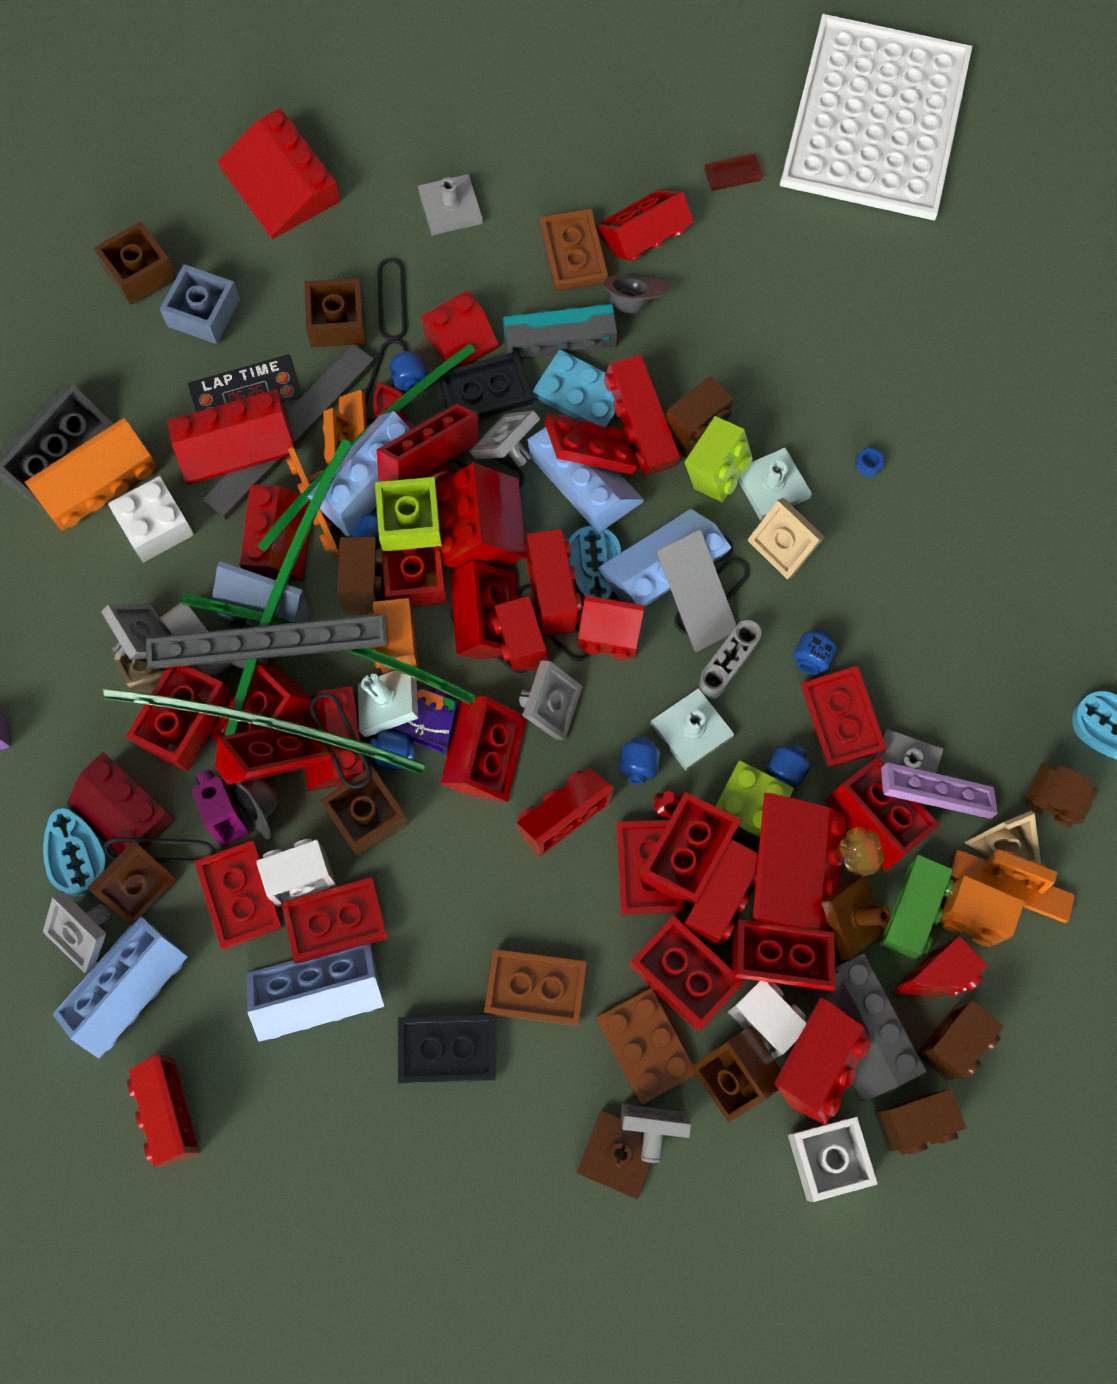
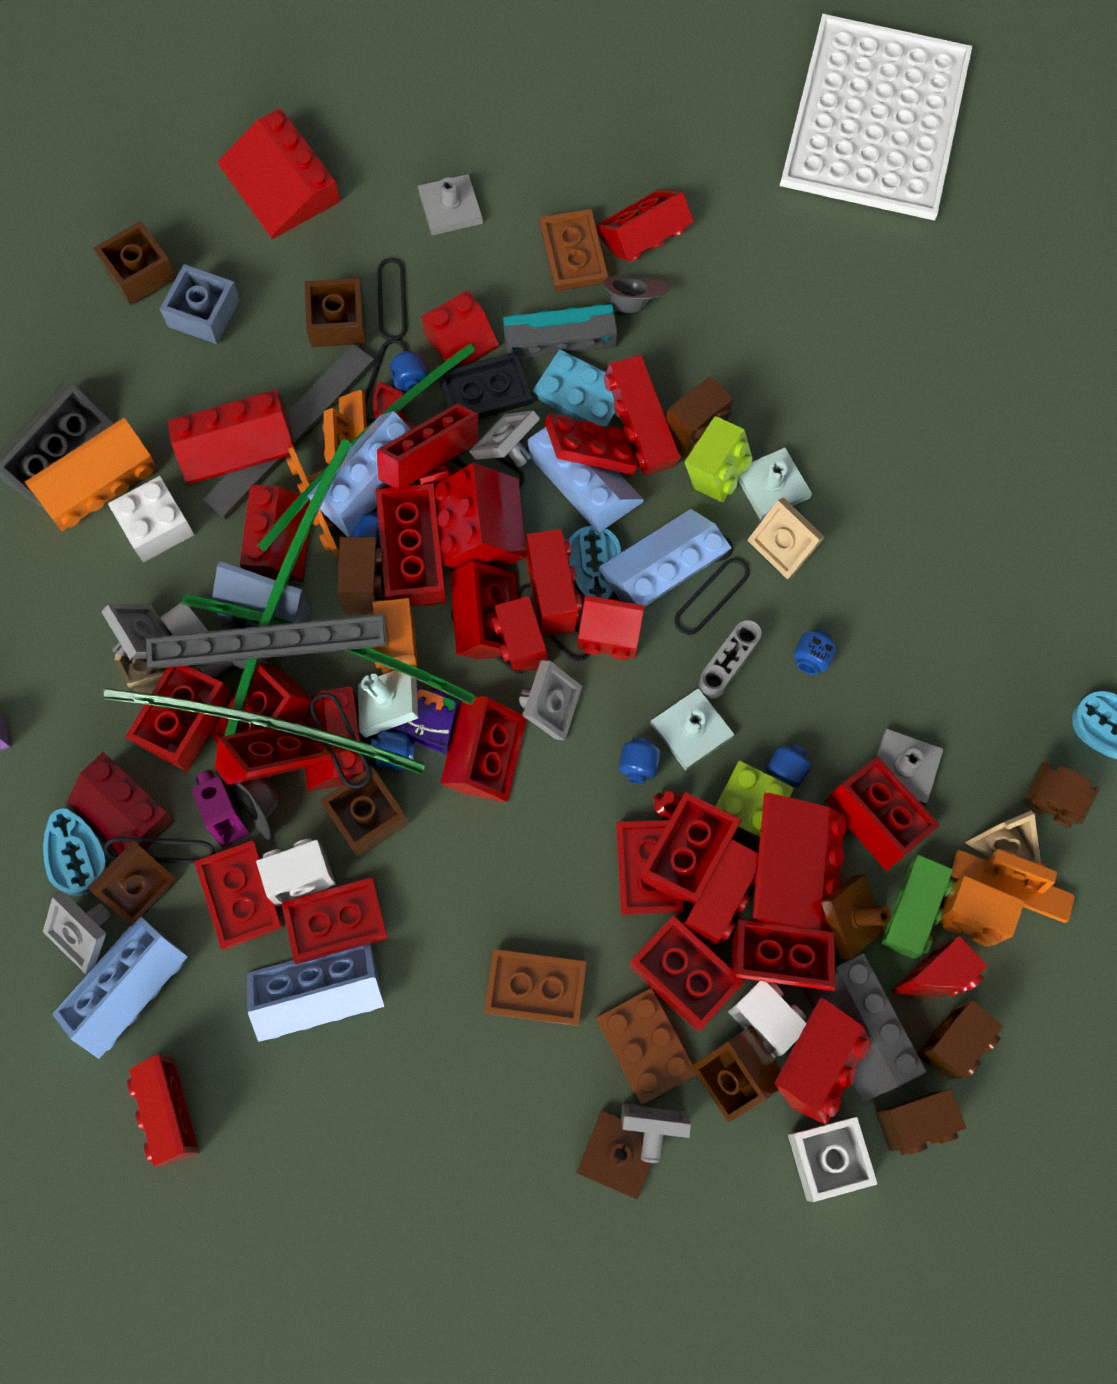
(246, 382): black sticker -> none
(408, 514): lime brick -> none
(446, 1049): black plate -> none
(564, 810): red slope -> none
(697, 590): light grey sticker -> none
(733, 172): clear red tile -> none
(843, 717): red plate -> none
(862, 851): clear yellow head -> none
(869, 462): blue tile -> none
(938, 790): lavender plate -> none

